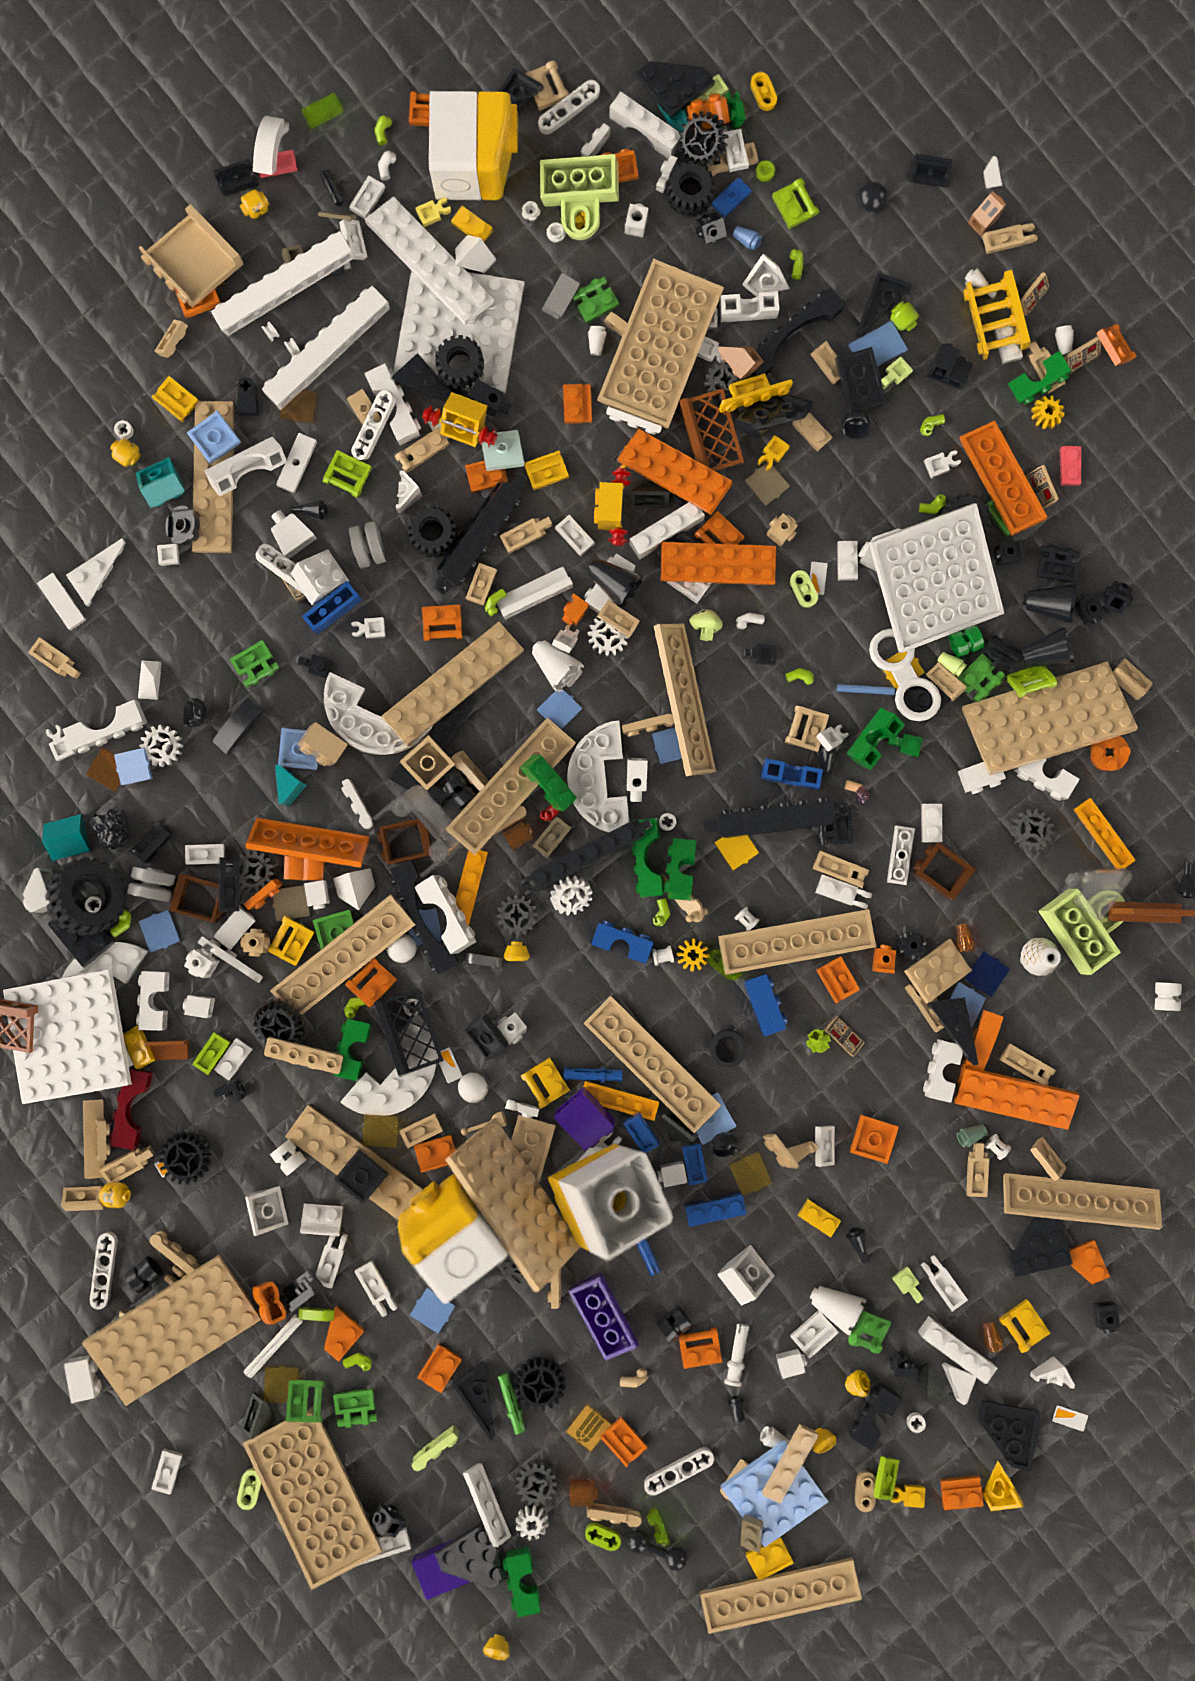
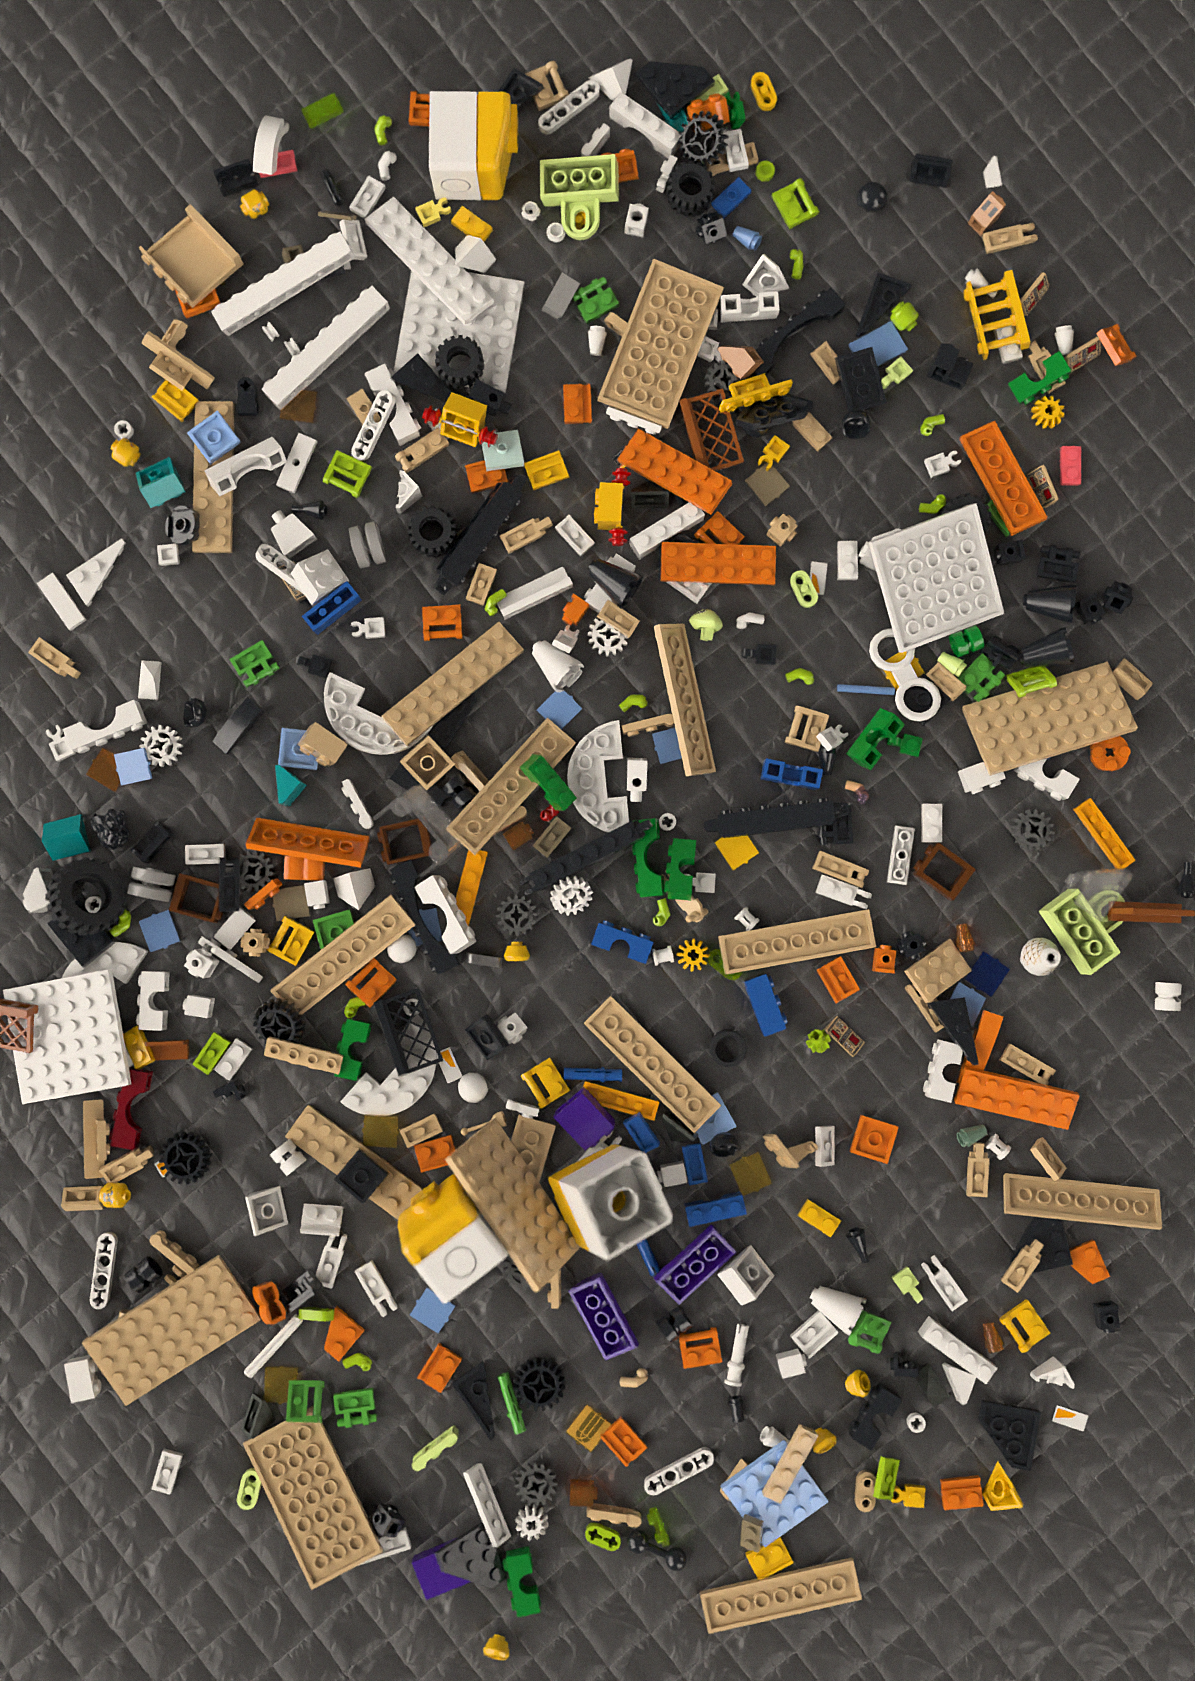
(174, 365): none -> tan bracket
(614, 79): none -> white slope
(639, 700): none -> lime arm
(695, 1264): none -> dark purple brick
(704, 882): none -> white plate
(1023, 1266): none -> tan hinge

